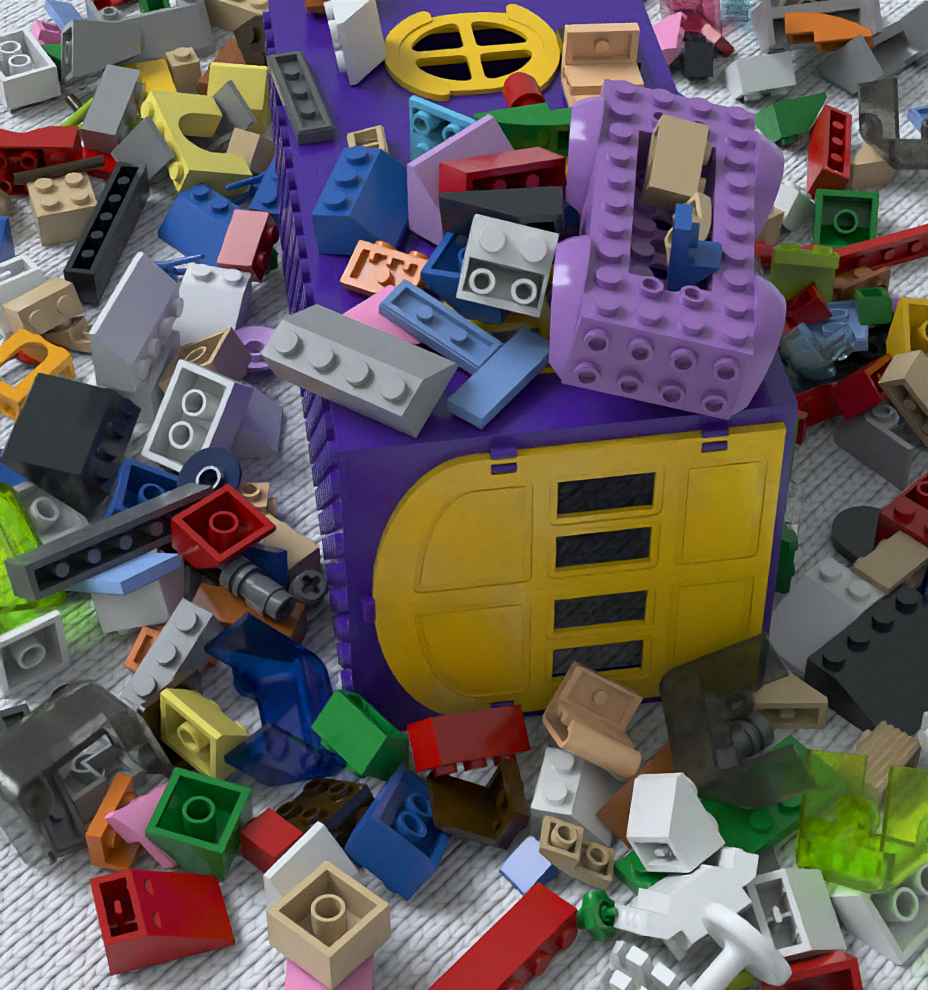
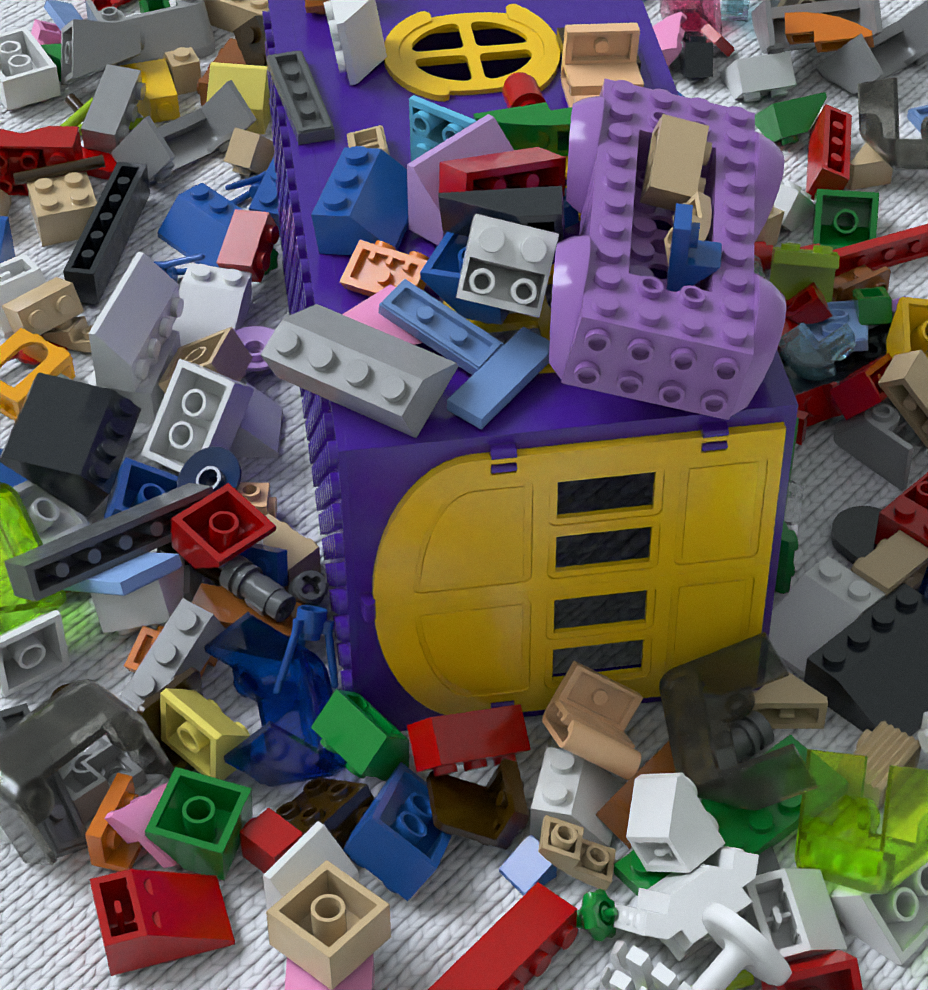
(197, 116): light yellow arch -> none
(308, 626): none -> blue plant

